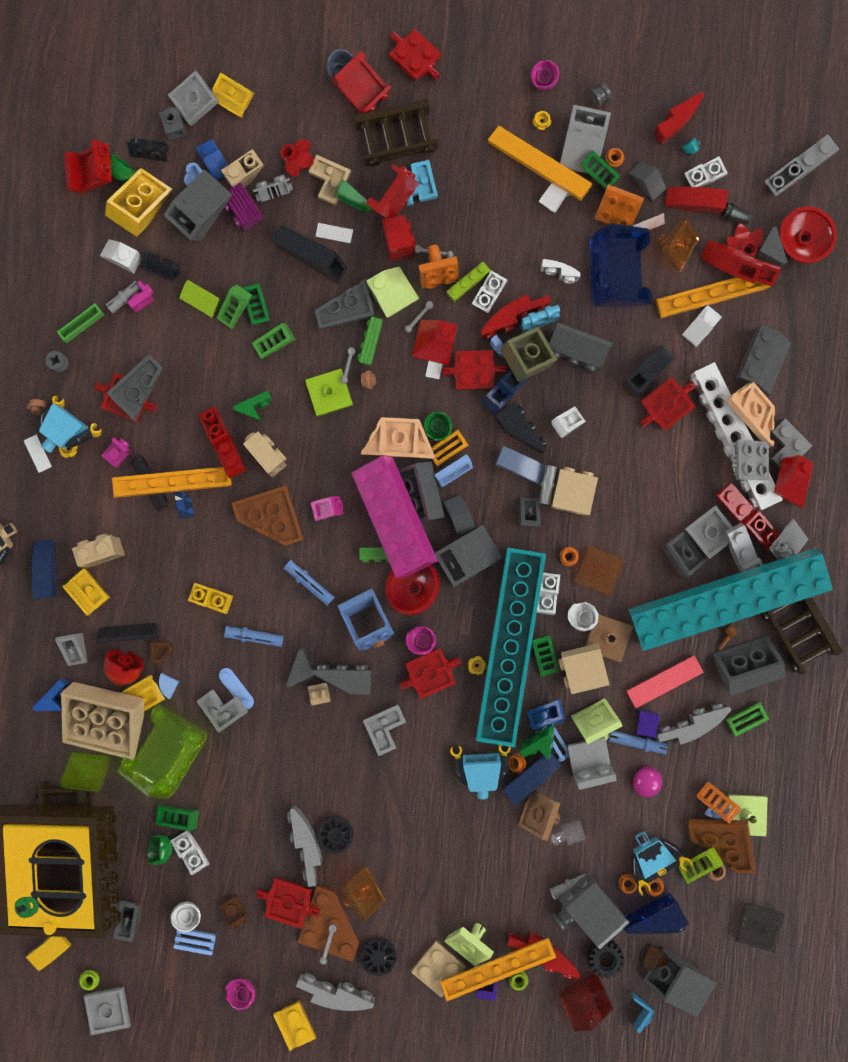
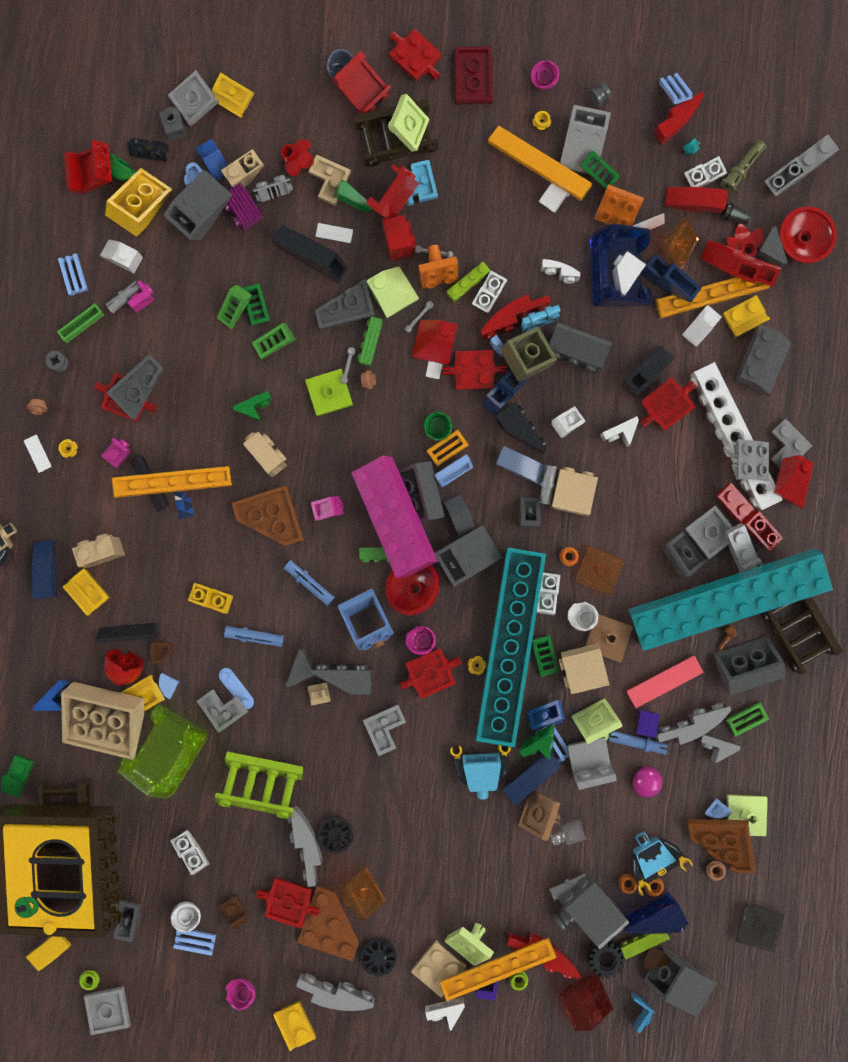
(17, 776): none -> green slope
(63, 428): medium azure torso -> none
(68, 259): none -> light blue tile
(72, 648): light grey slope -> none
(85, 772): clear neon green plate -> none
(159, 850): green hair -> none
(167, 269): black hinge -> none
(189, 817): green slope -> none
(200, 298): lime slope -> none
(222, 442): red slope -> none
(254, 766): none -> lime fence
(332, 928): light grey hinge -> none
(399, 439): light nougat wing -> none
(408, 122): none -> yellowish green tile
(451, 1009): none -> white slope
(473, 75): none -> dark red tile
(517, 763): orange plate -> none
(614, 152): orange plate -> none
(625, 429): none -> white slope
(626, 272): none -> white slope
(641, 943): none -> lime piece
(648, 180): dark grey slope -> none
(670, 278): none -> dark blue slope
(679, 88): none -> light blue tile
(707, 796): orange slope -> none
(711, 860): lime slope -> none
(721, 748): none -> light grey slope
(738, 172): none -> olive pin
(745, 316): none -> yellow plate
(754, 410): light nougat wing -> none
(789, 541): light grey hinge -> none

